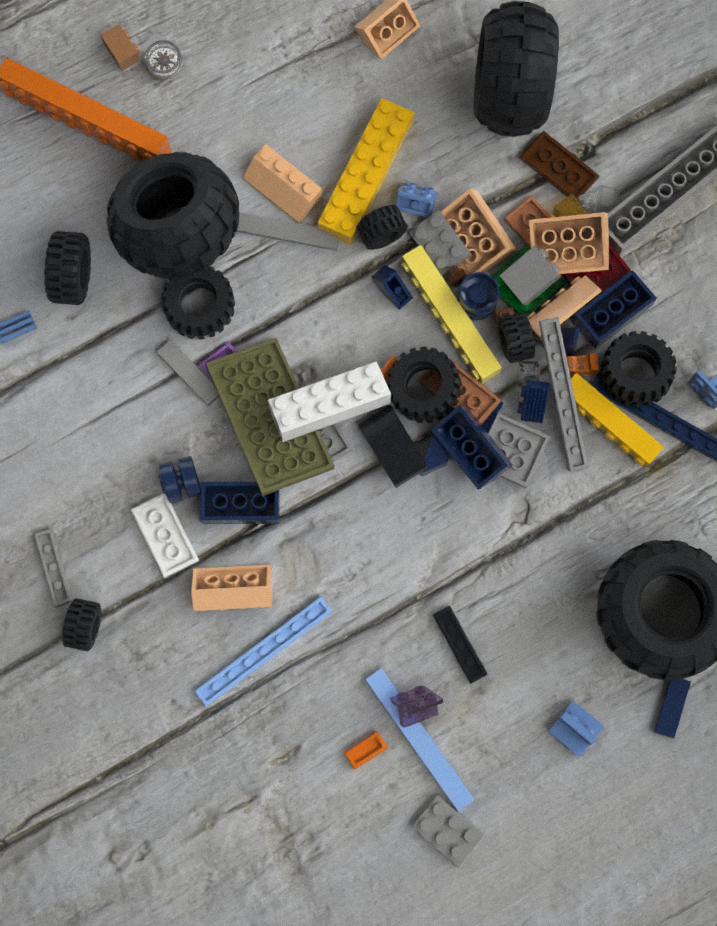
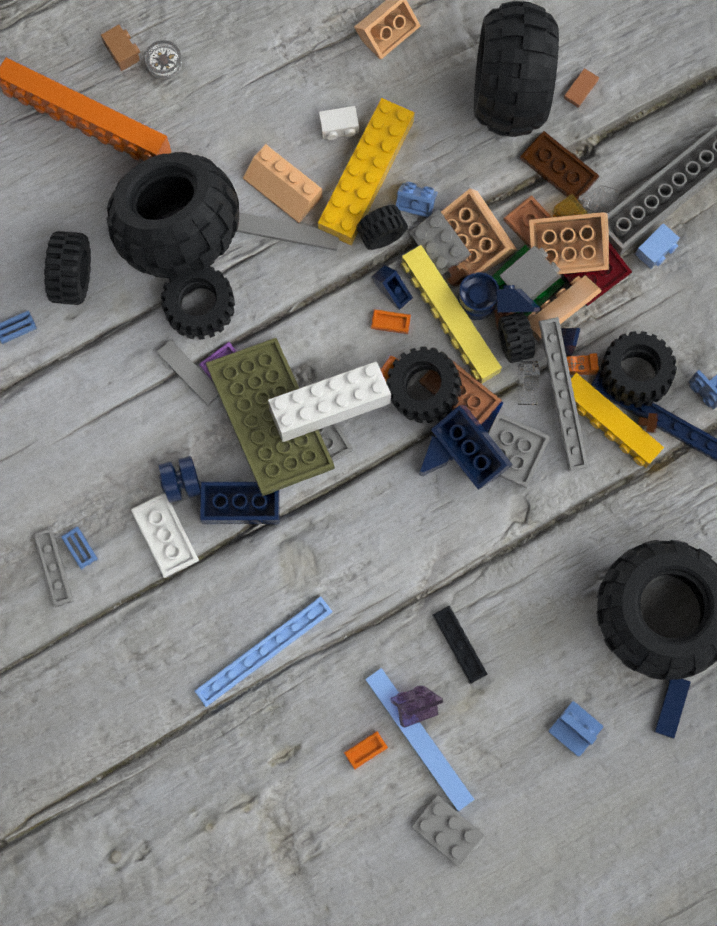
(81, 624): black tyre -> none
(87, 561): none -> medium blue tile
(232, 587): light nougat slope -> none
(339, 123): none -> white brick
(391, 321): none -> orange tile
(393, 446): black tile -> none
(514, 300): none -> dark blue slope
(534, 401): dark blue brick -> none
(581, 87): none -> nougat tile
(614, 309): dark blue brick -> none
(650, 422): none -> reddish brown tile
(657, 246): none -> light blue brick

